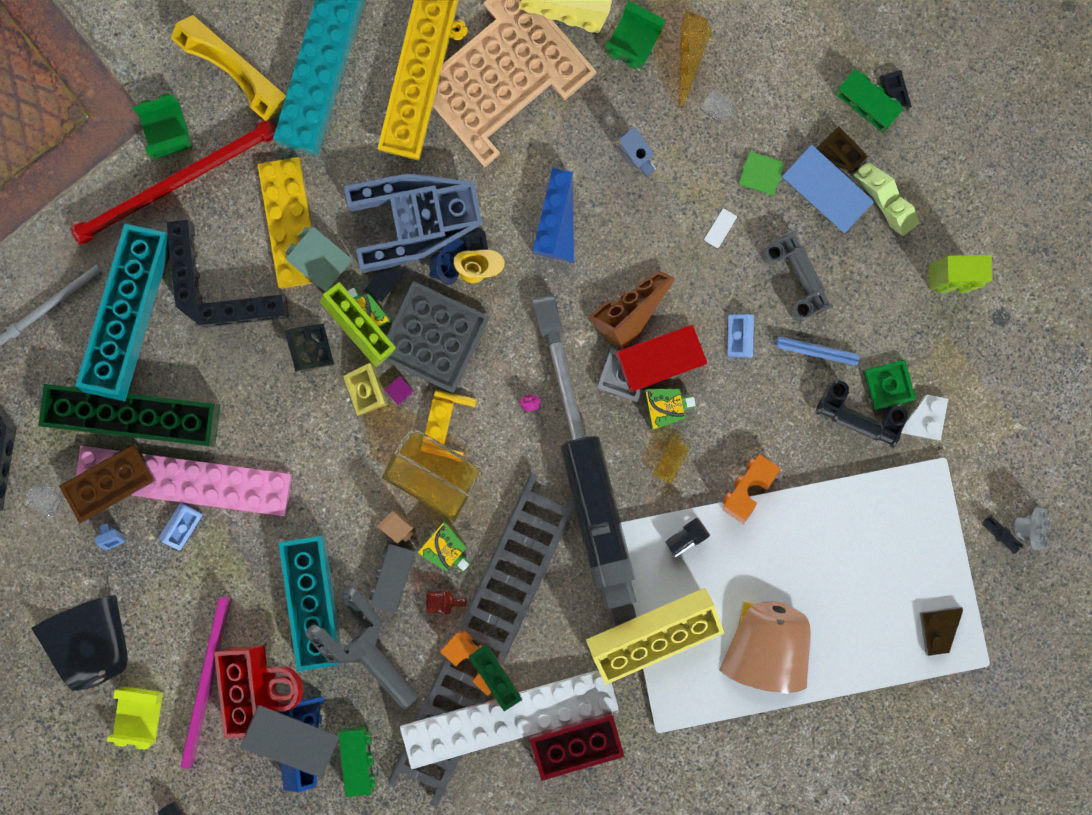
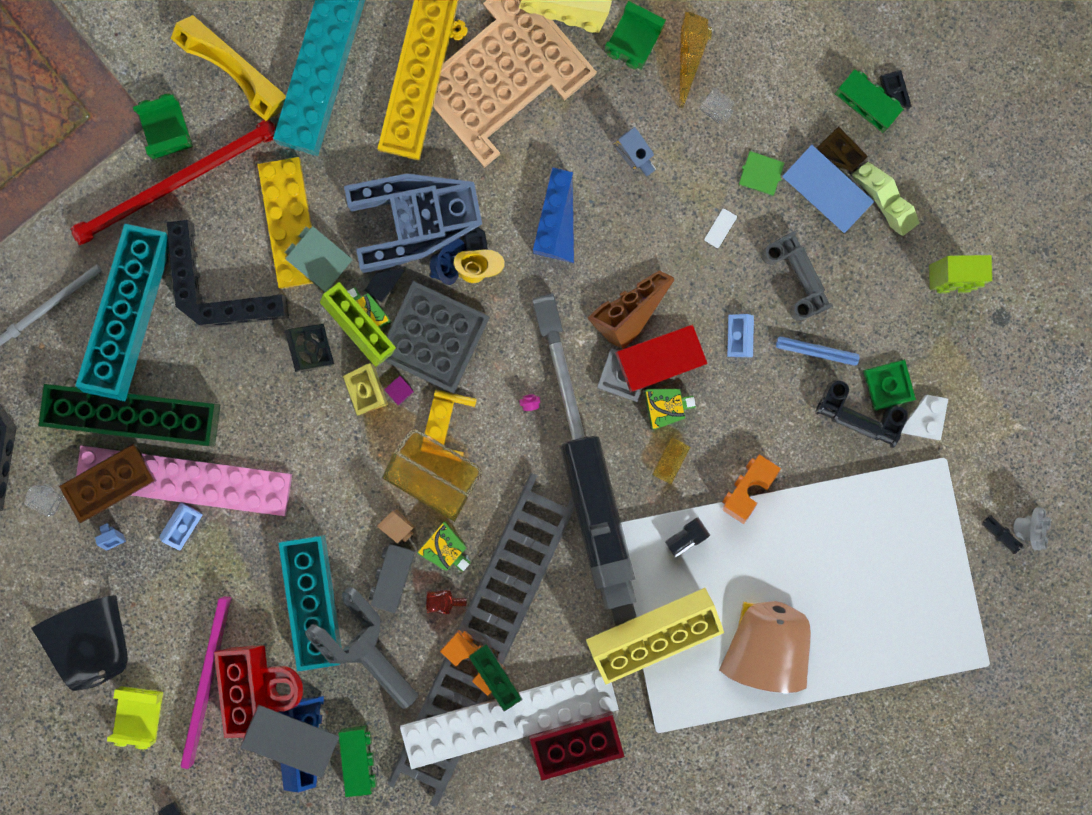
(940, 629): dark brown wing -> none

